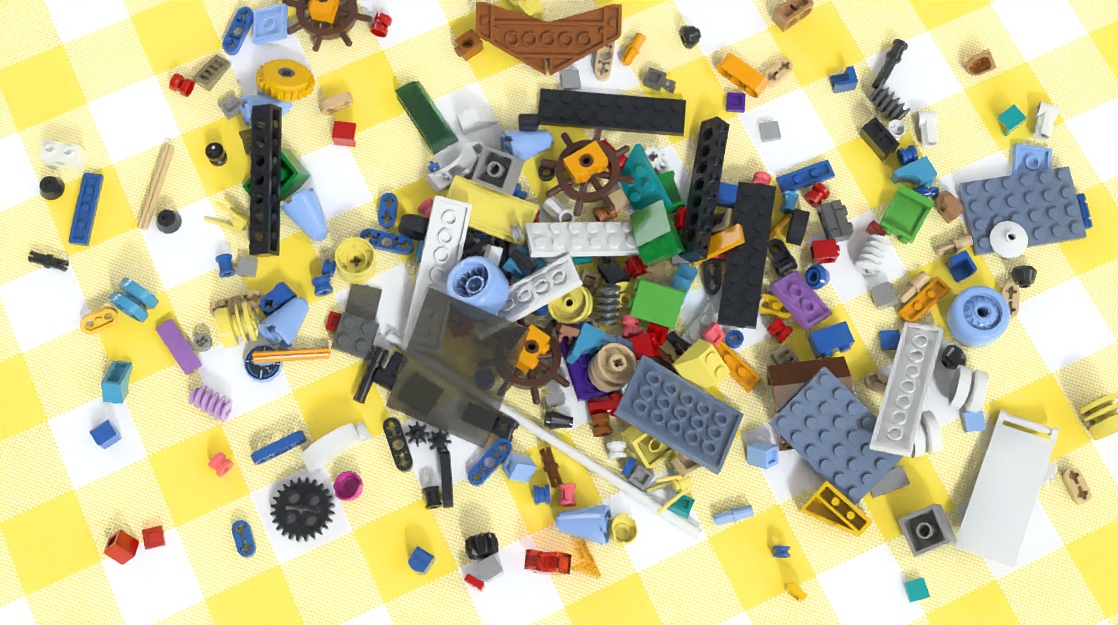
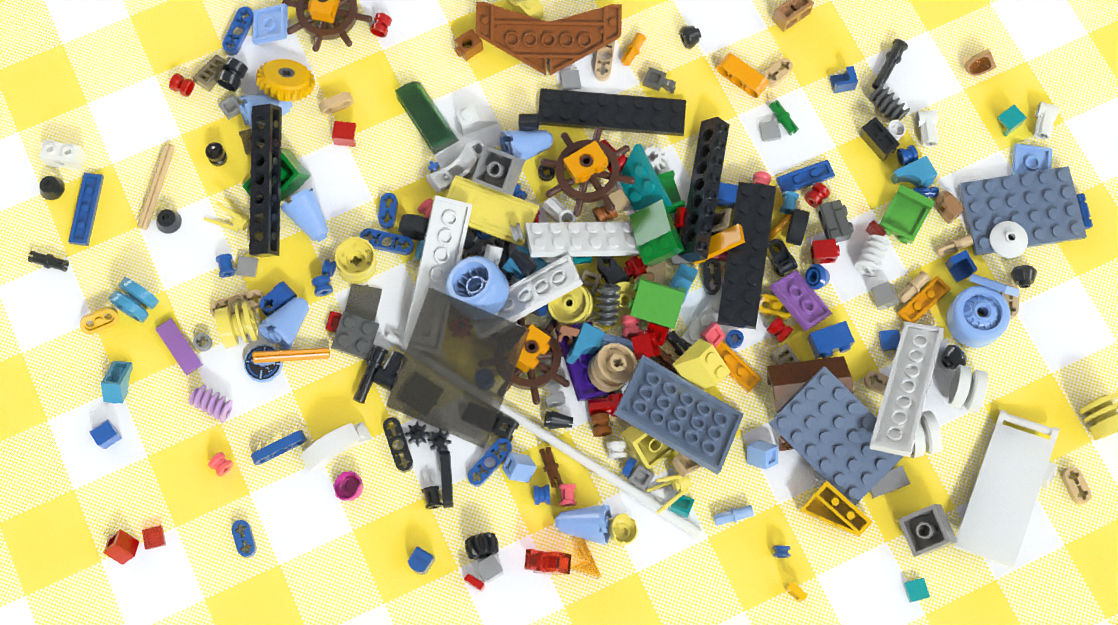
(231, 74): none -> black wheel
(306, 492): black gear -> none
(735, 102): dark purple tile -> none
(783, 117): none -> green pin
(974, 421): light blue tile -> none
(994, 285): none -> light blue tile

